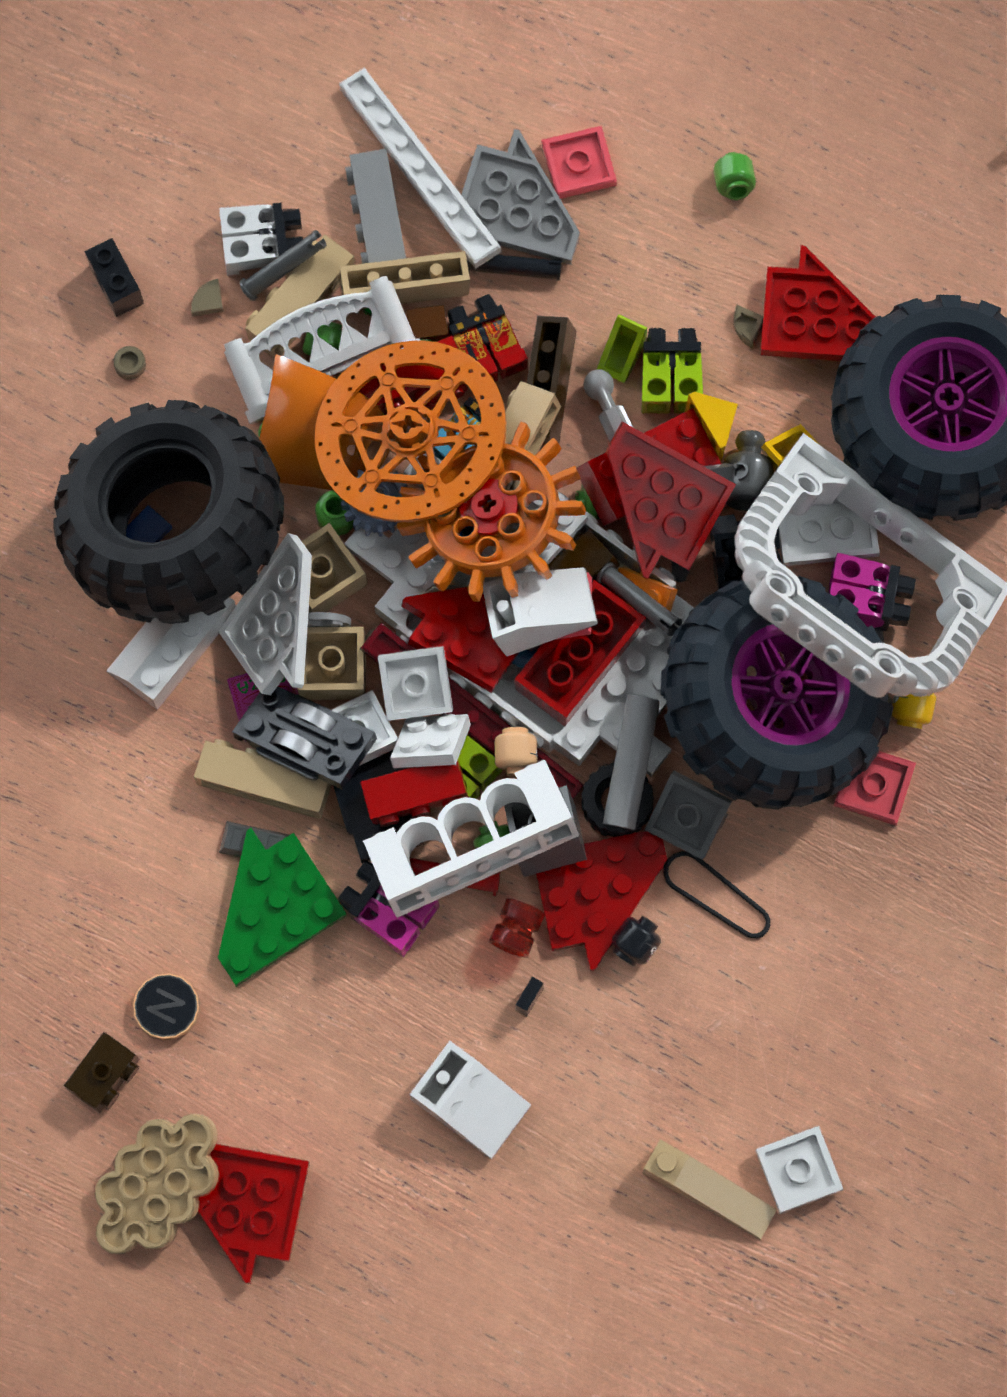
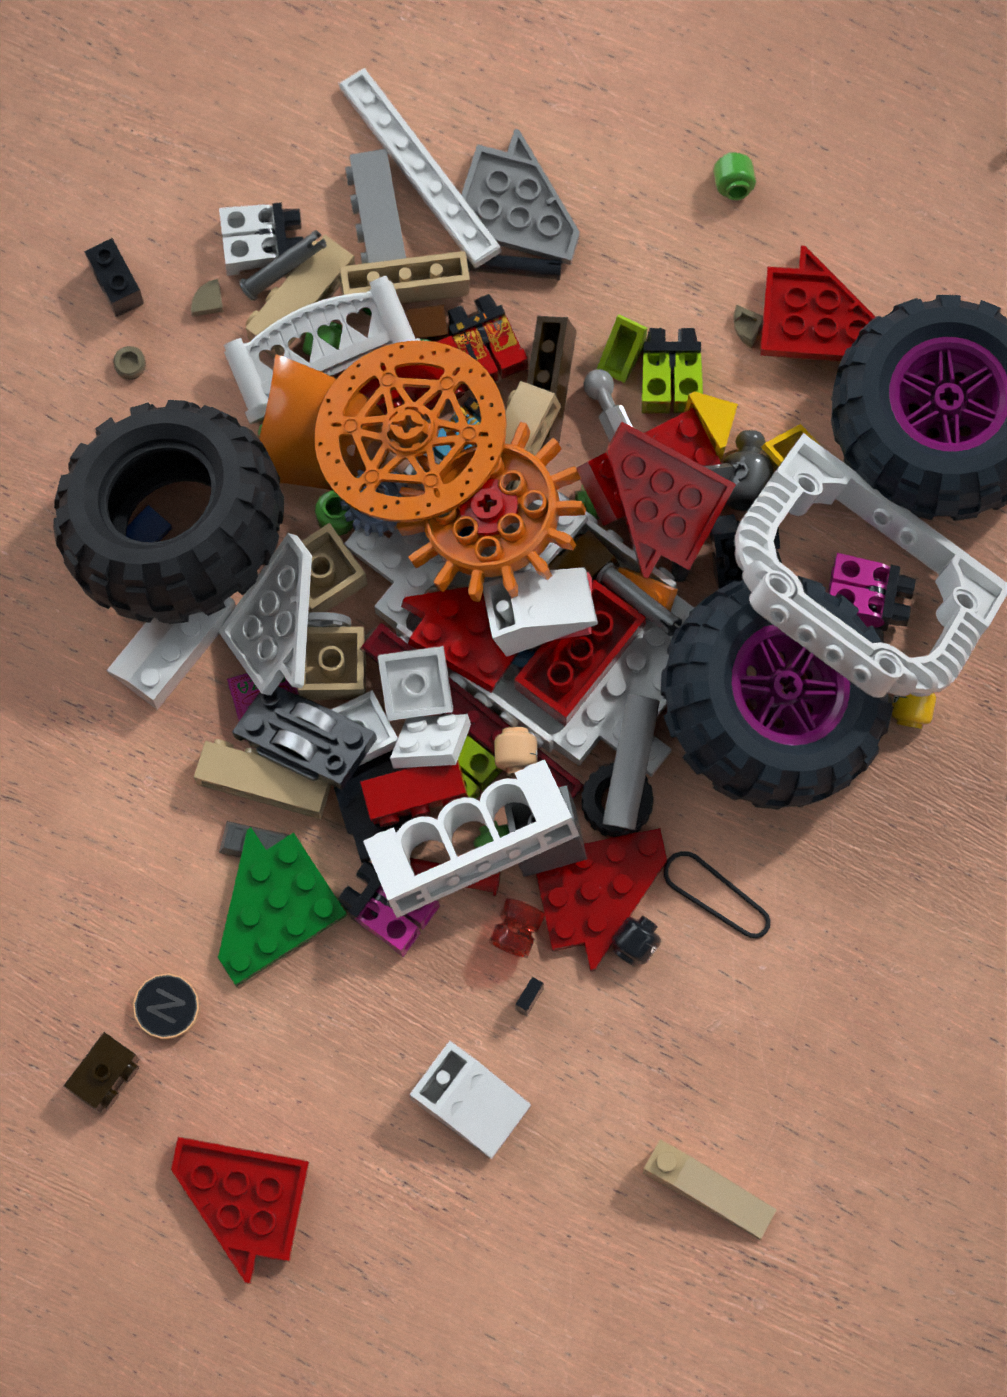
(156, 1183): tan plate -> none
(579, 162): coral tile -> none
(688, 815): dark grey bracket -> none
(799, 1169): white plate -> none
(824, 533): white plate -> none
(879, 789): coral tile -> none

